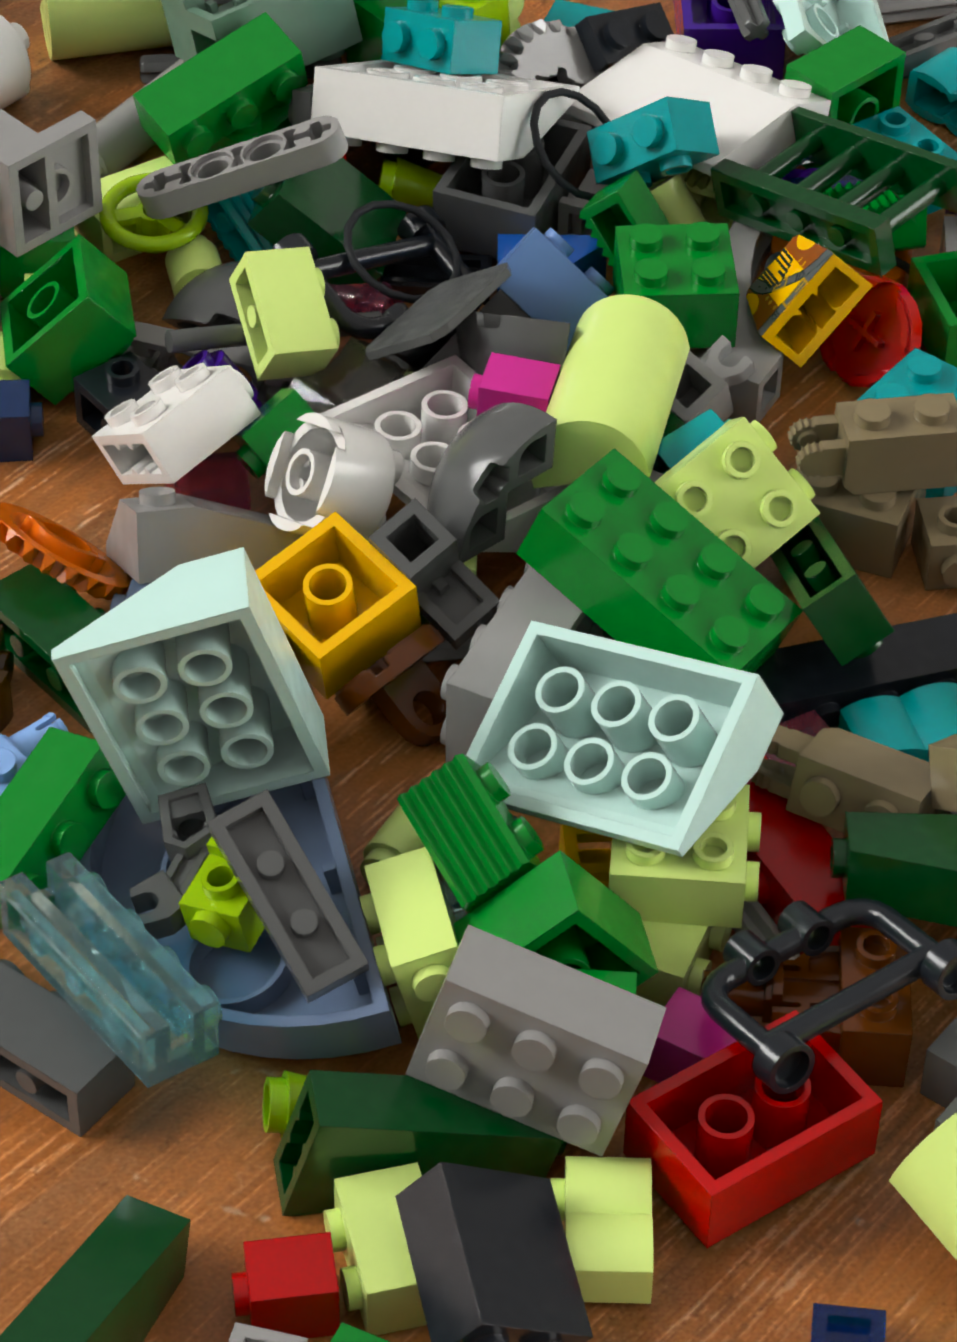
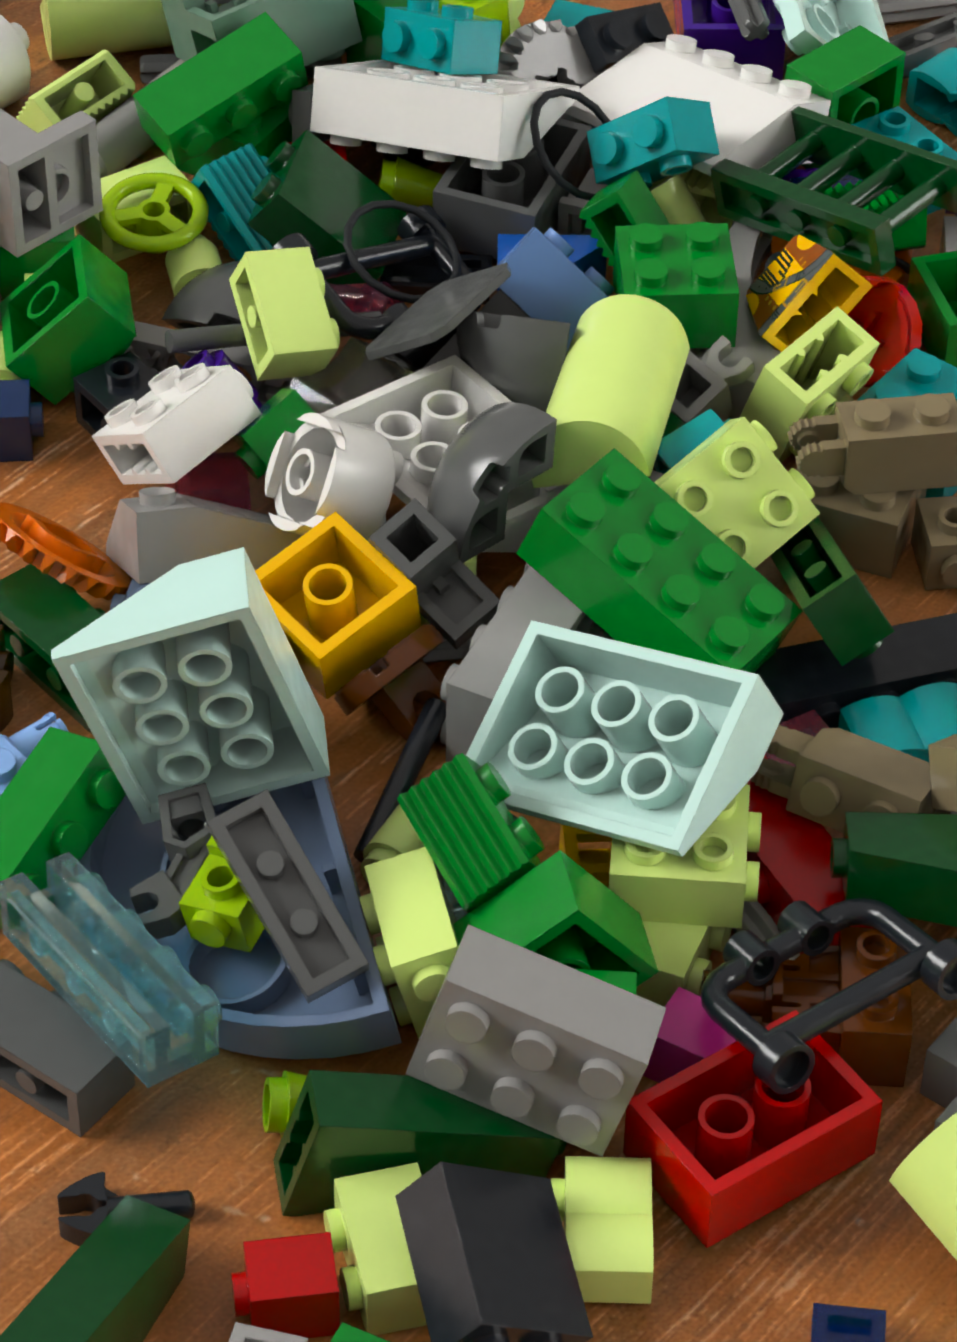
(92, 87): none -> yellowish green brick
(93, 1196): none -> black bar
(242, 167): light grey beam -> none
(406, 769): none -> black bar
(513, 380): dark pink brick -> none
(811, 376): none -> yellowish green brick

